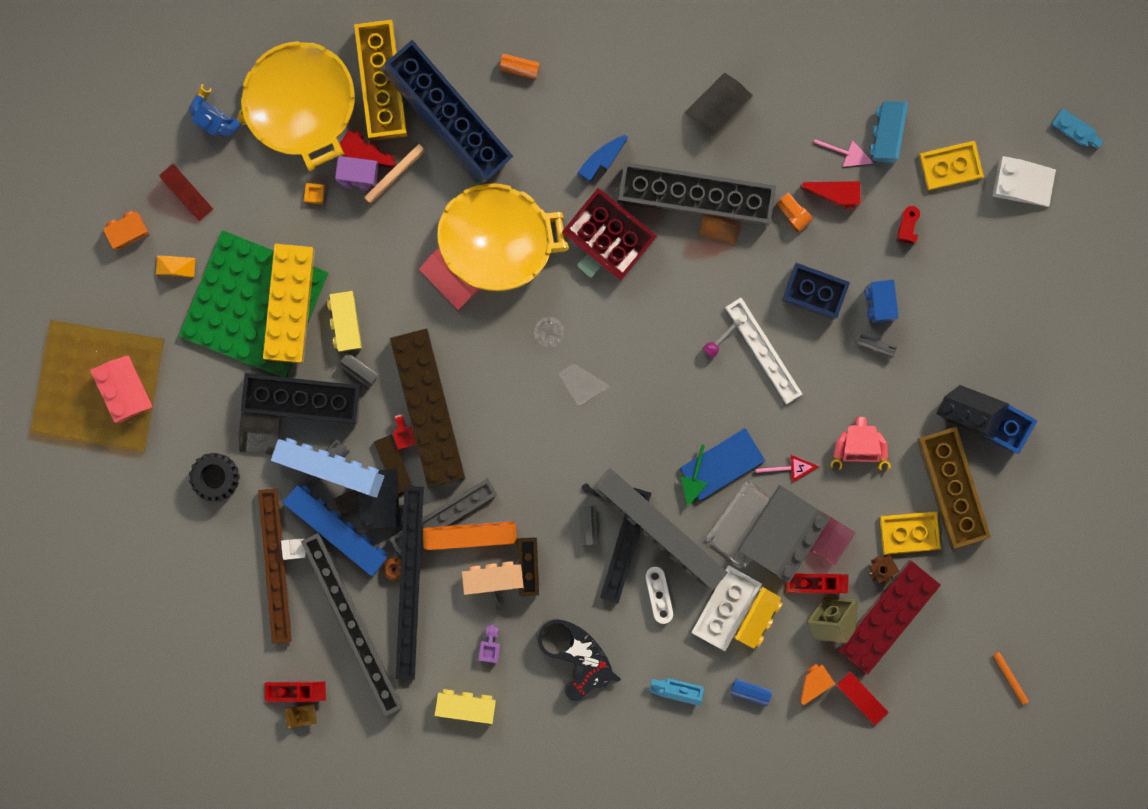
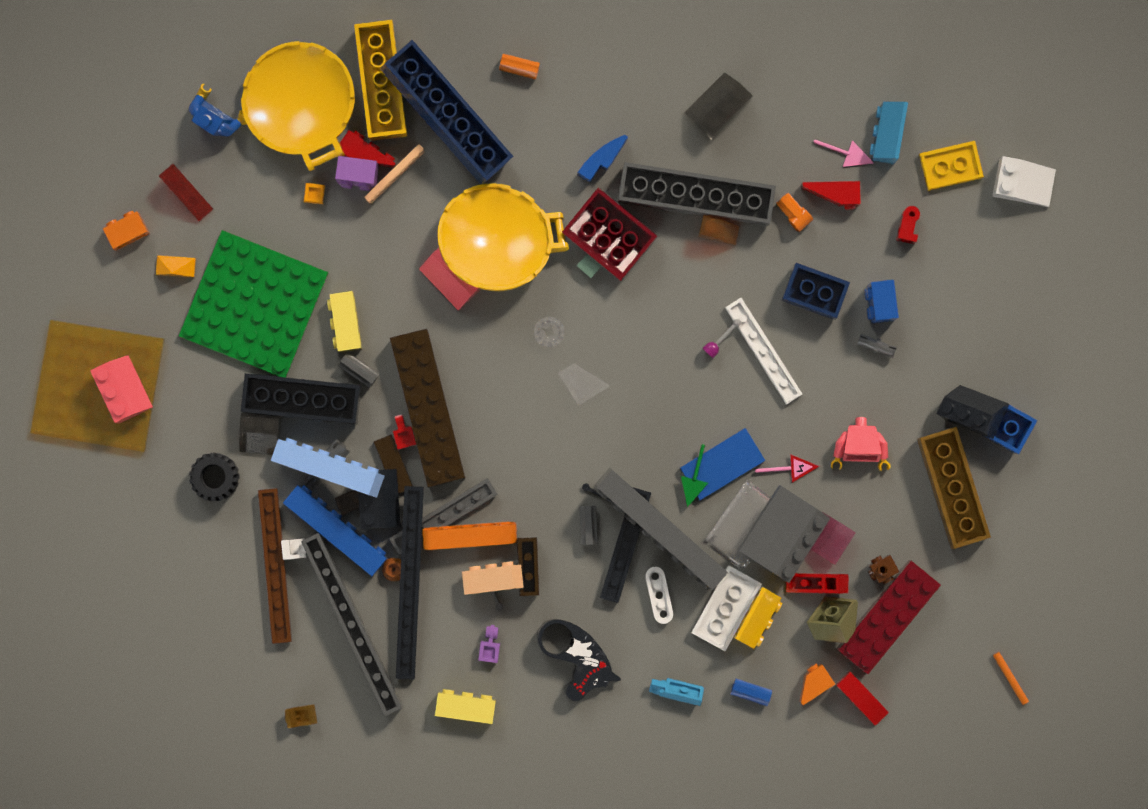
(289, 303): yellow brick -> none
(295, 691): red slope -> none
(910, 533): yellow tile -> none
(1076, 129): dark azure hinge -> none

